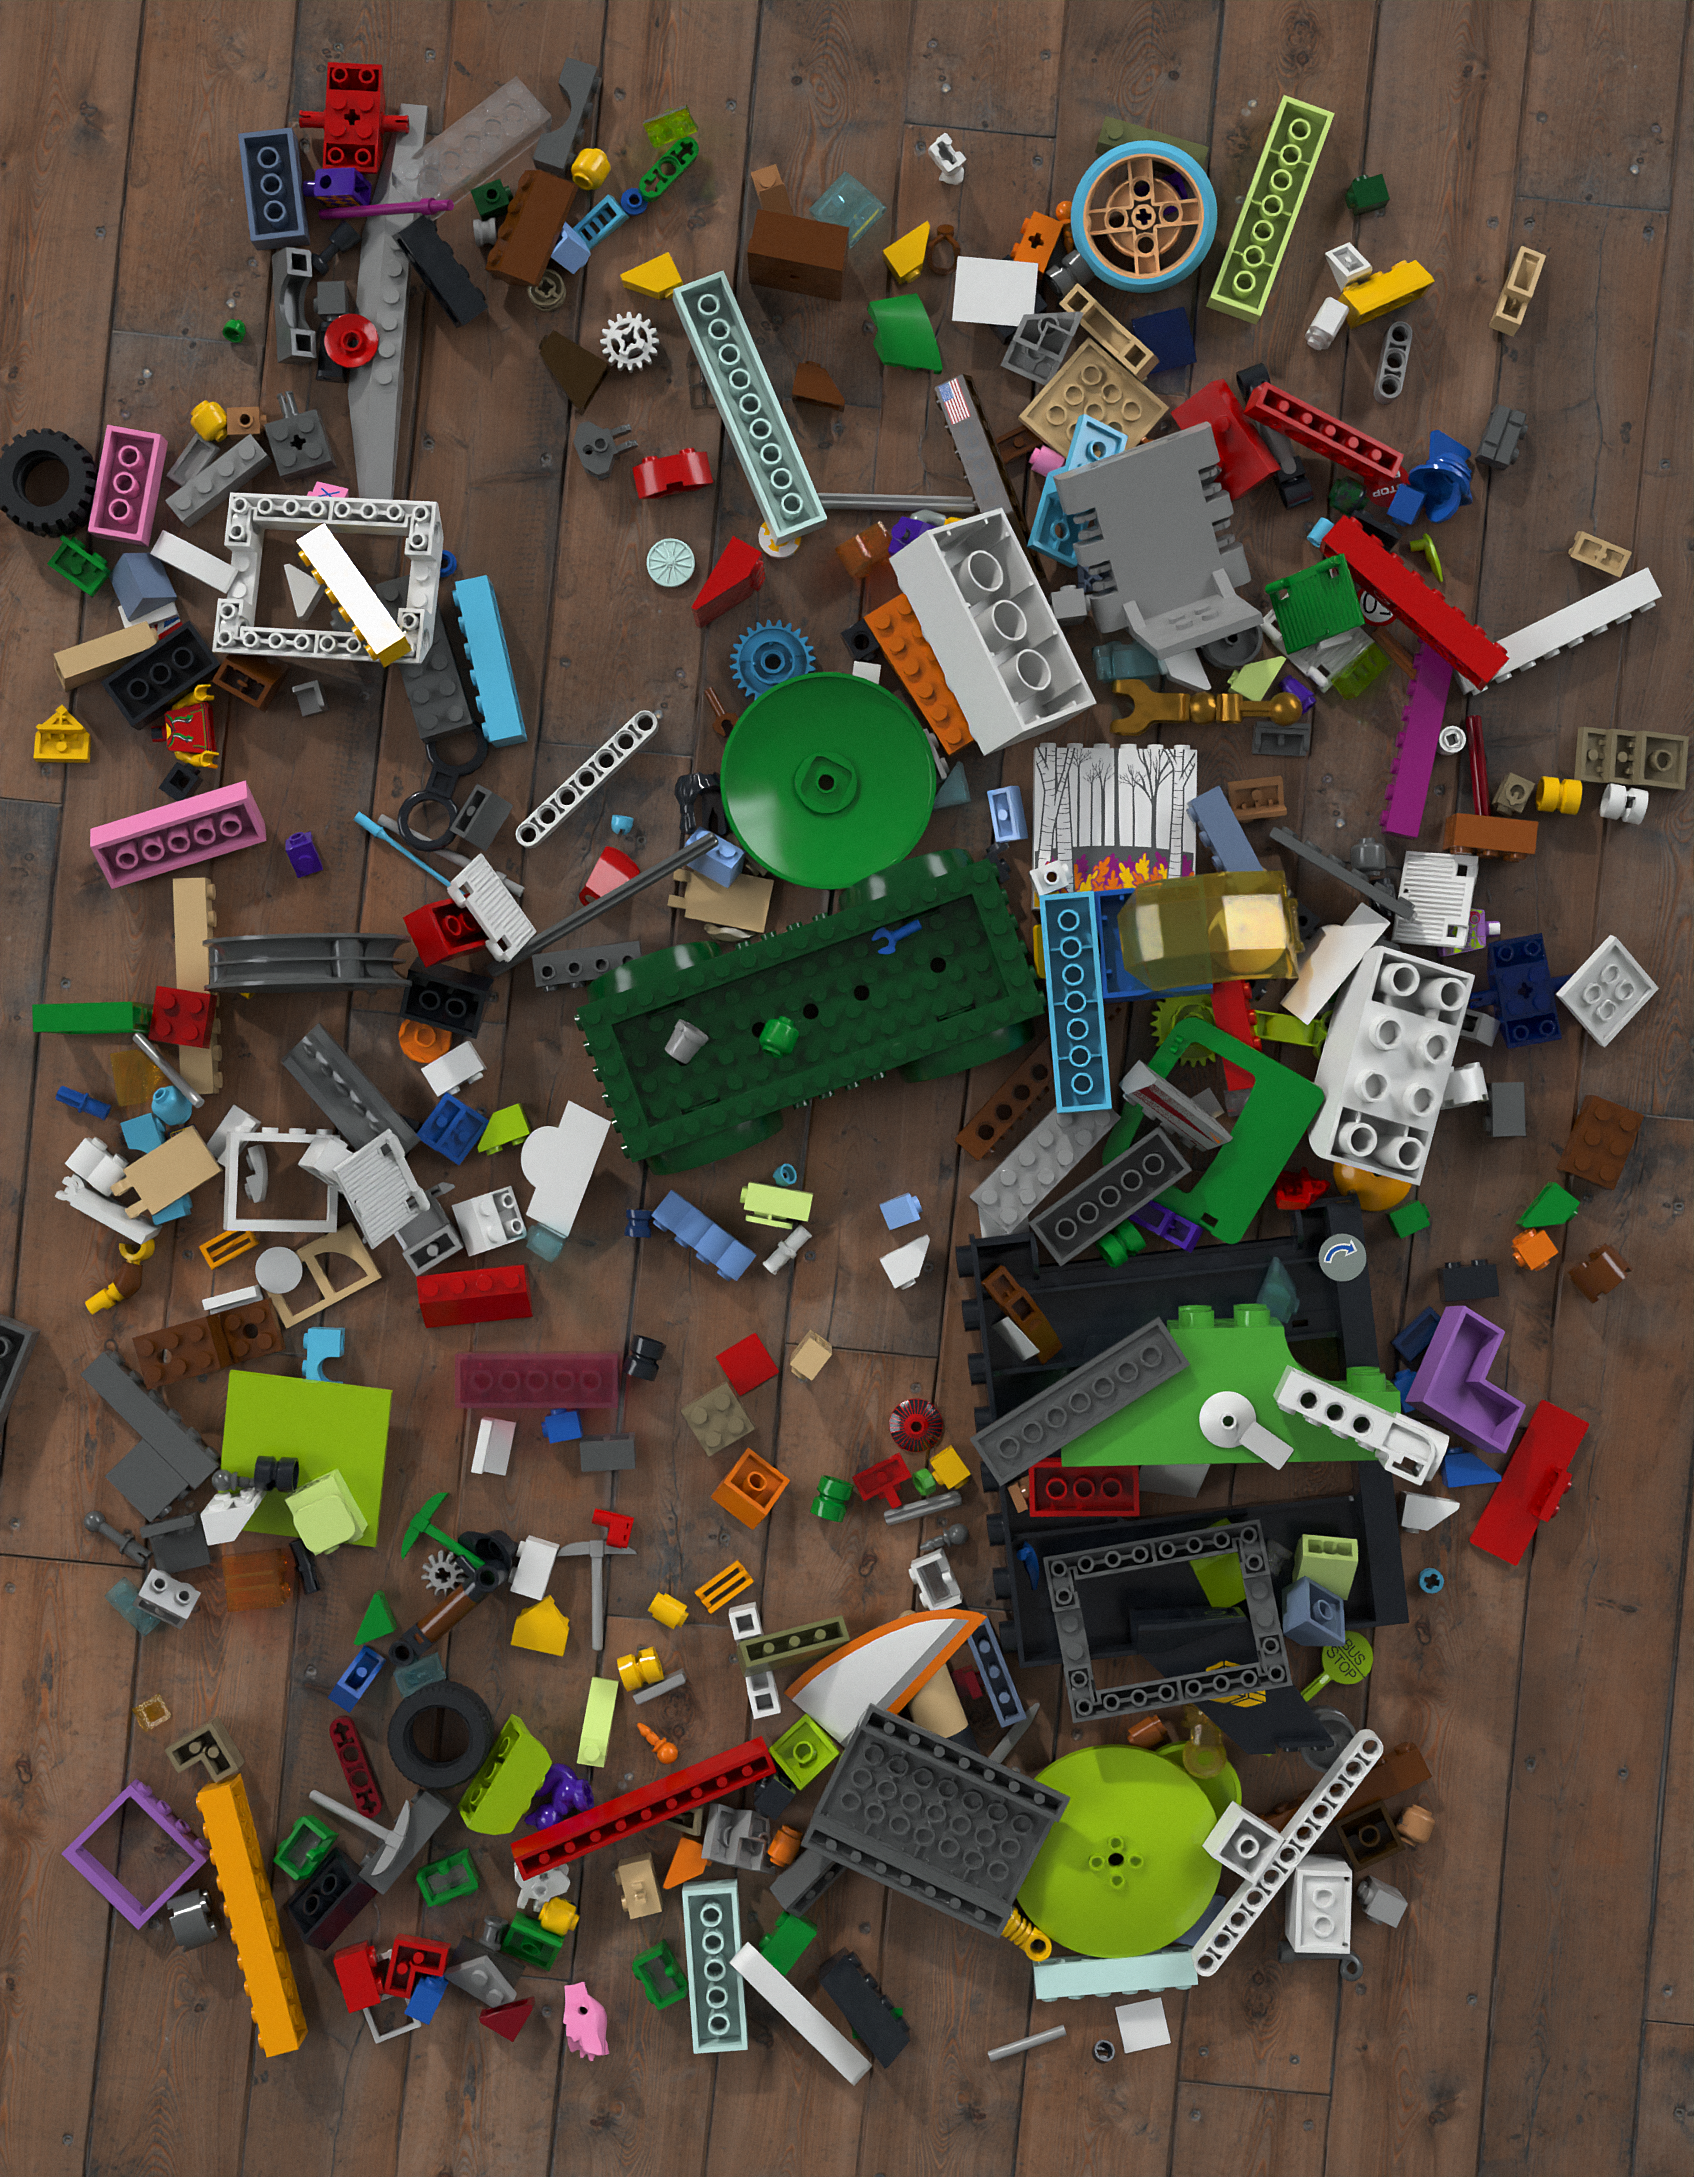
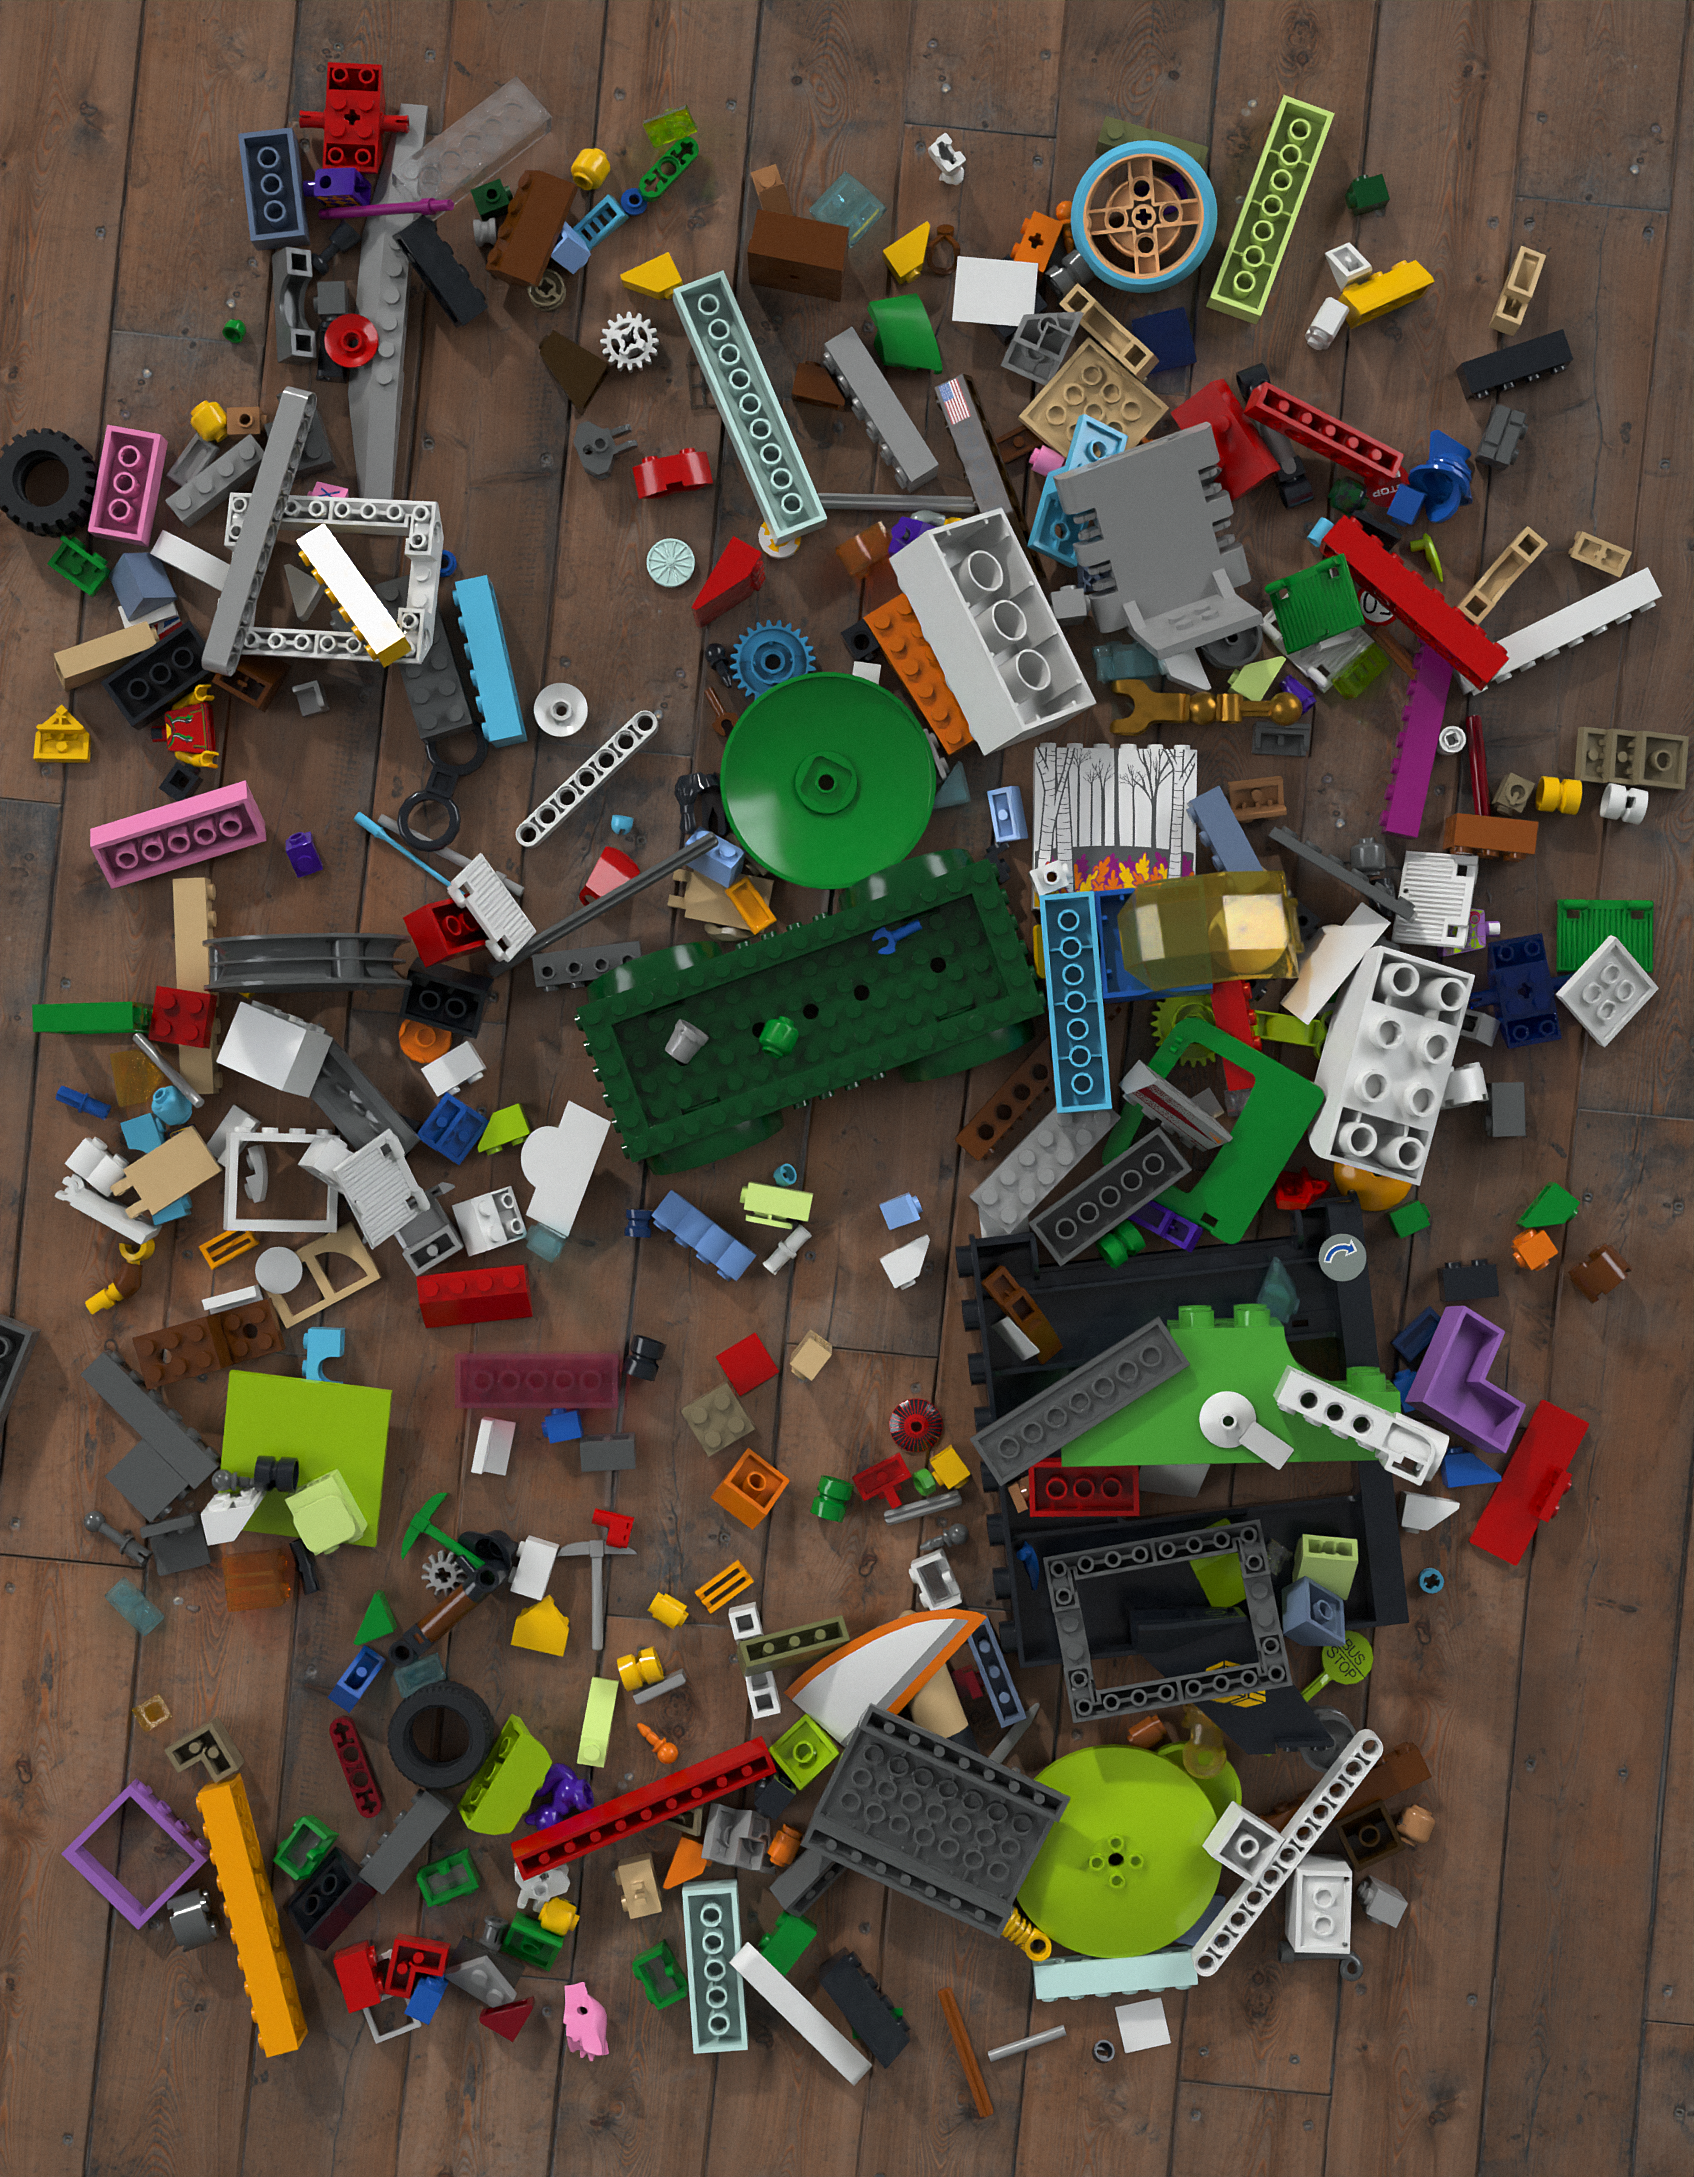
(166, 1598): light grey brick -> none
(259, 531): none -> light grey beam
(275, 1048): none -> white container
(393, 1838): light grey piece -> none
(481, 817): dark grey brick -> none
(557, 148): dark grey arch -> none
(558, 696): none -> white dish
(716, 655): none -> black bar
(750, 905): none -> light orange tile
(880, 410): none -> light grey brick
(965, 2052): none -> dark orange axle
(1397, 351): light grey beam -> none
(1501, 575): none -> tan arch
(1514, 364): none -> black brick
(1596, 922): none -> green window
(1600, 1142): reddish brown brick -> none

